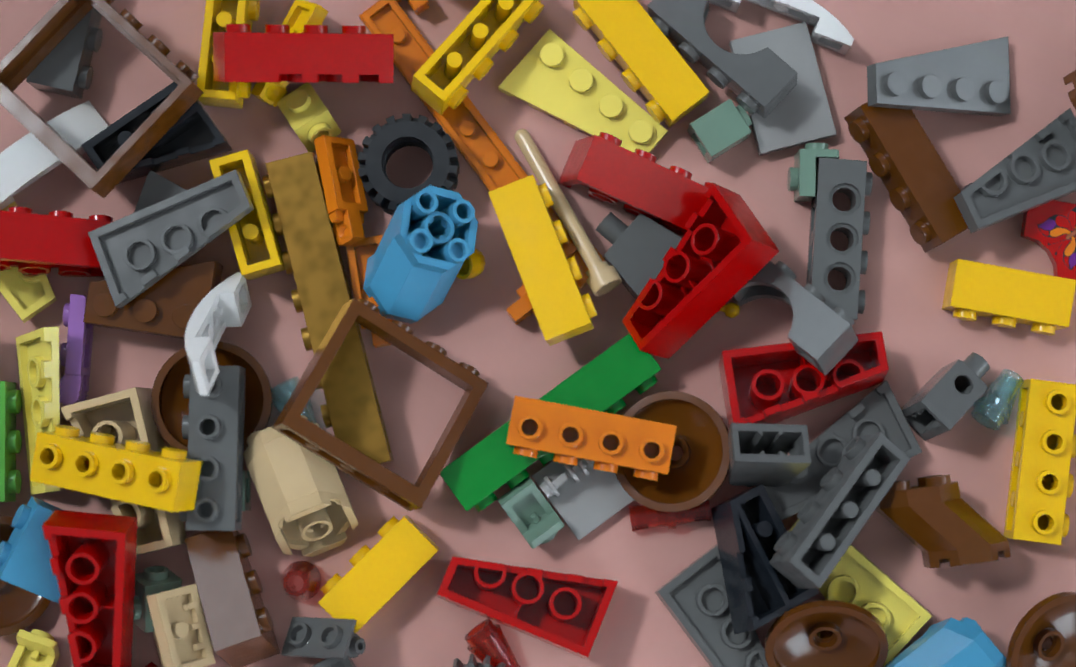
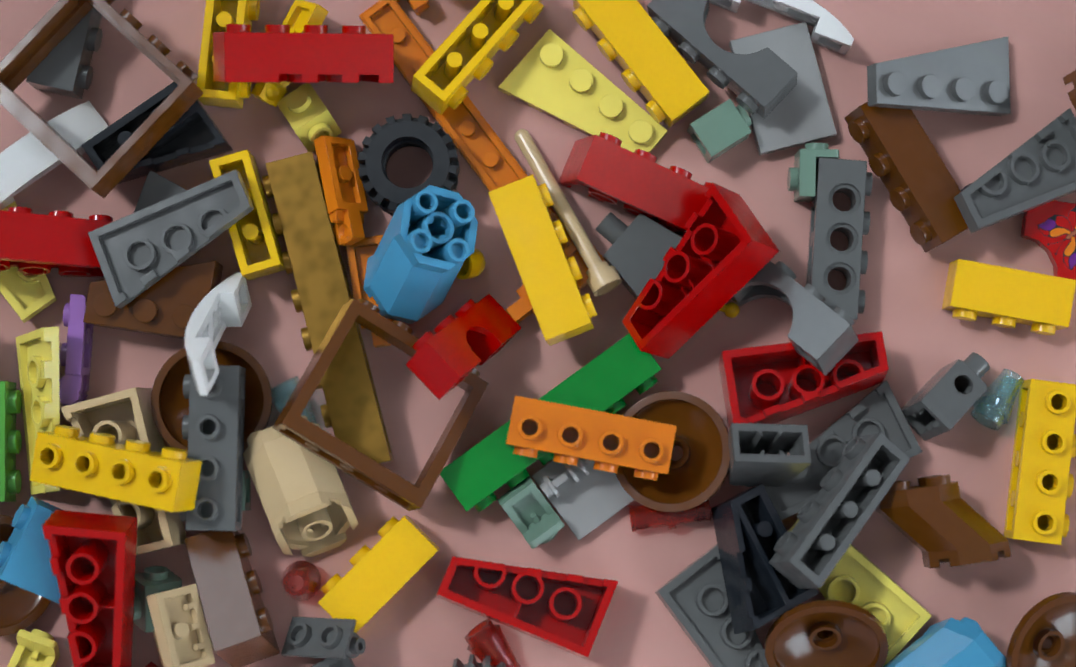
(461, 344): none -> red arch

